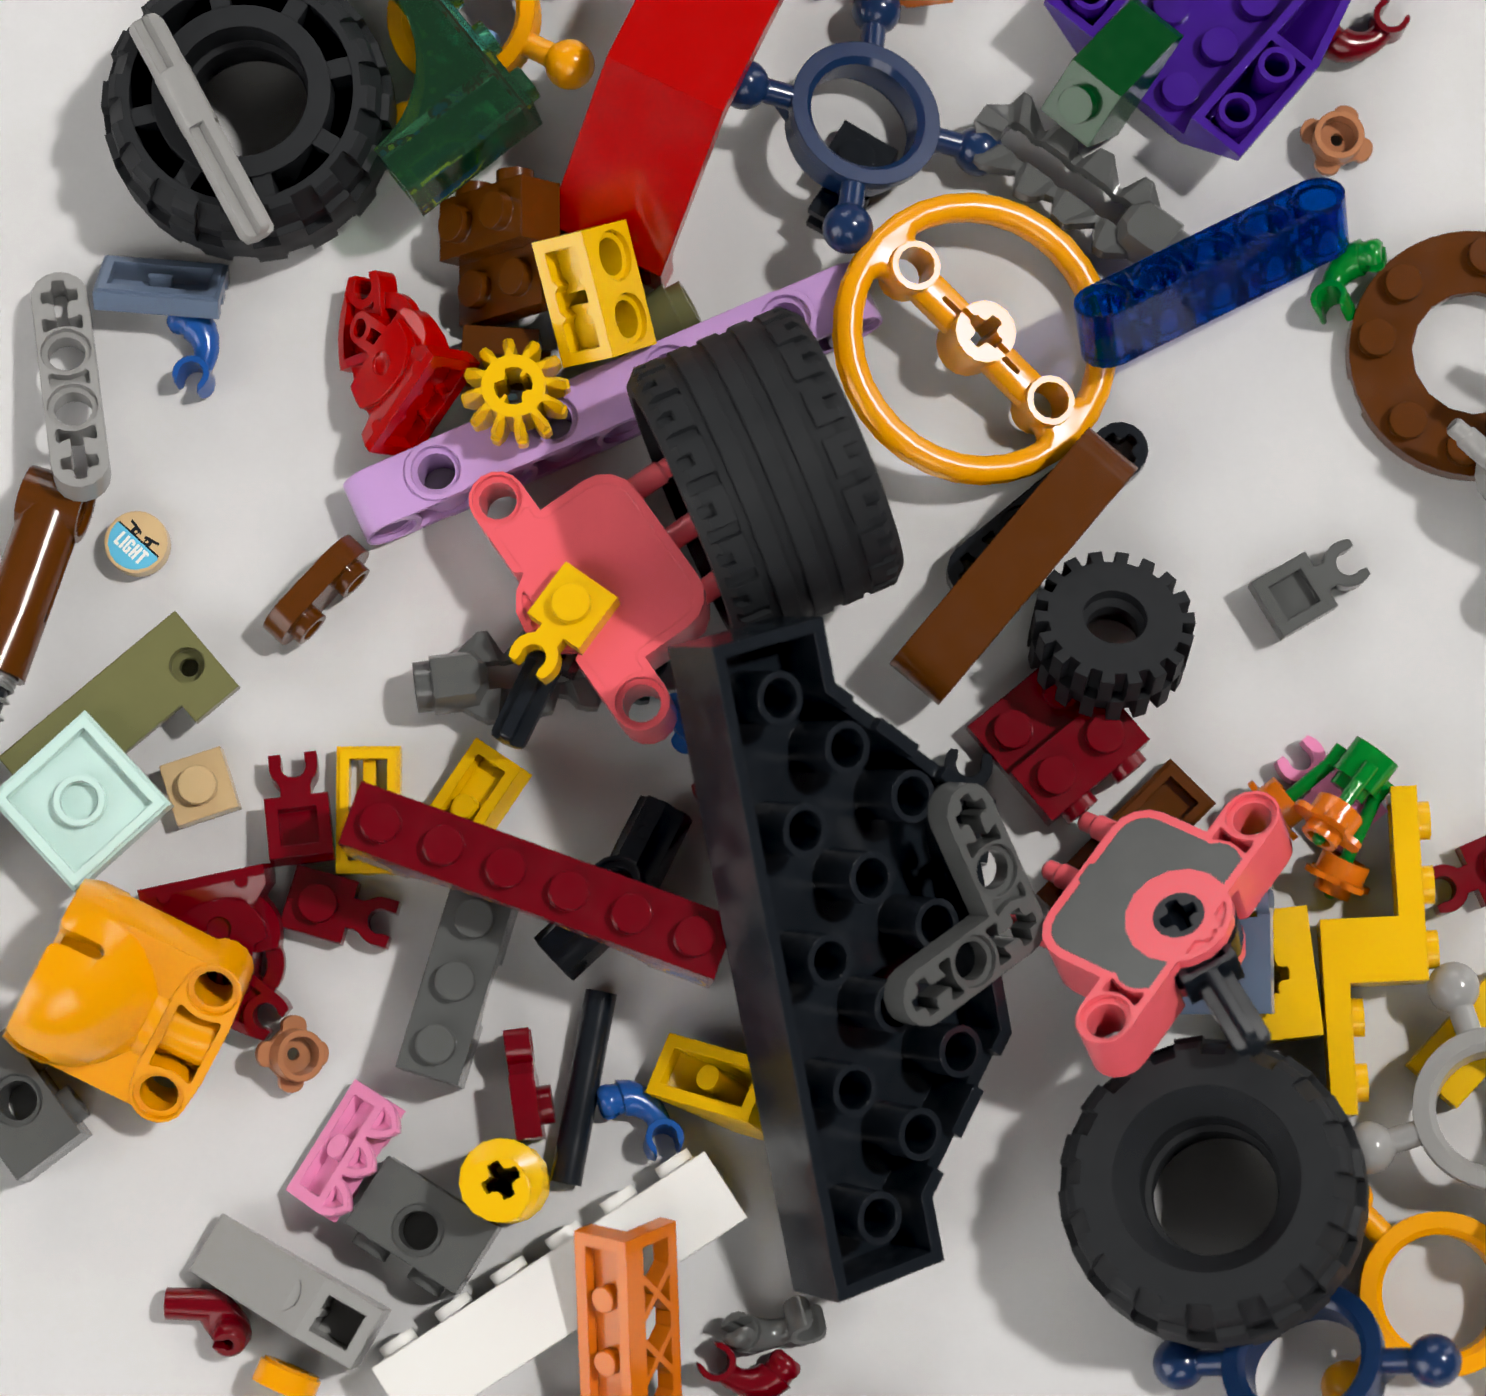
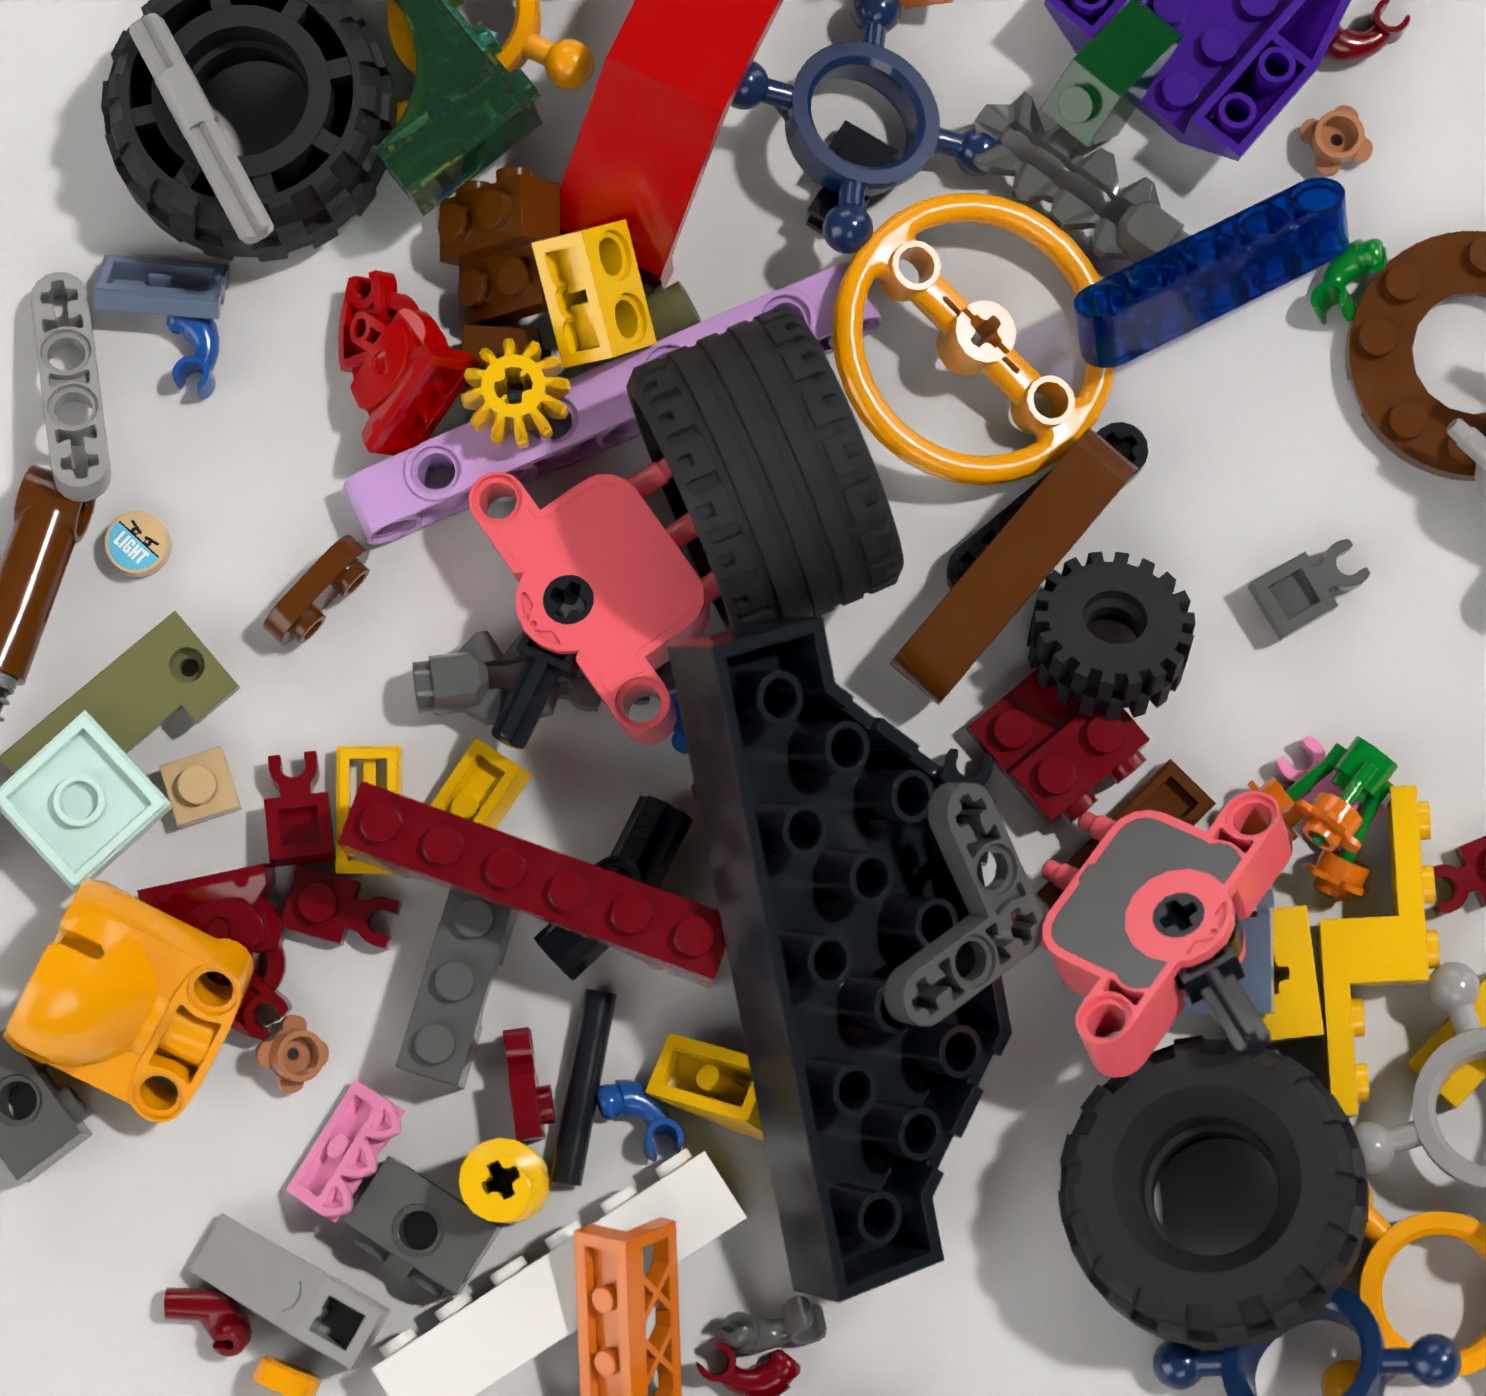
(569, 614): yellow plate -> none

